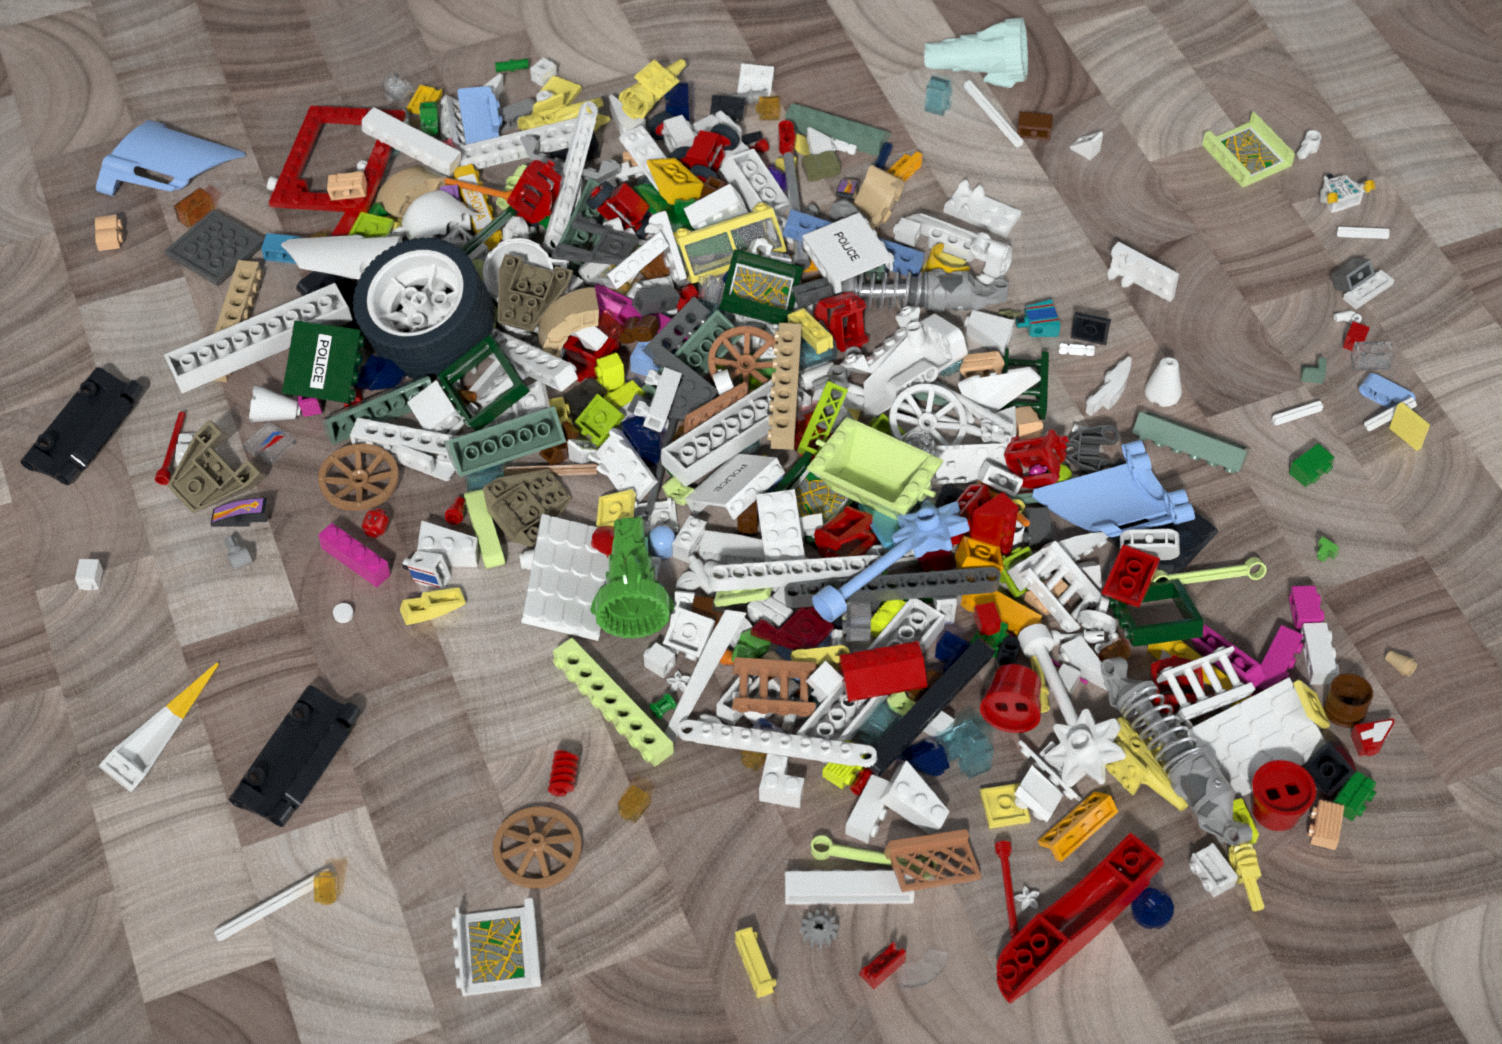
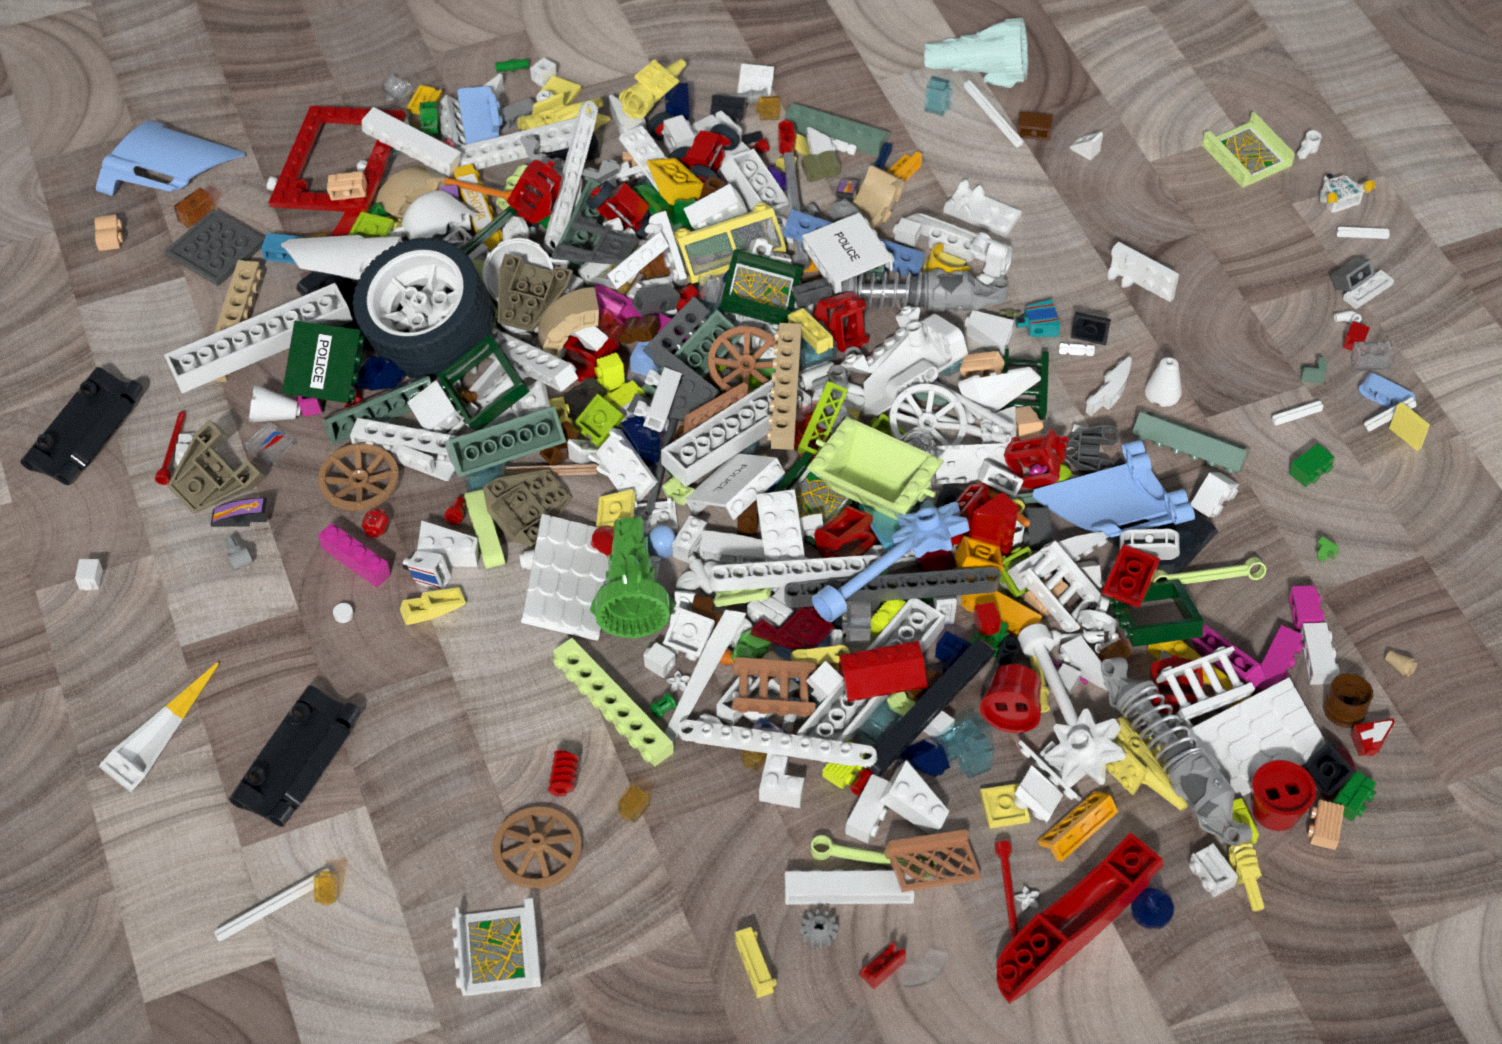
(723, 381): white piece -> none
(1213, 493): none -> white brick
(1311, 704): light yellow tile -> none

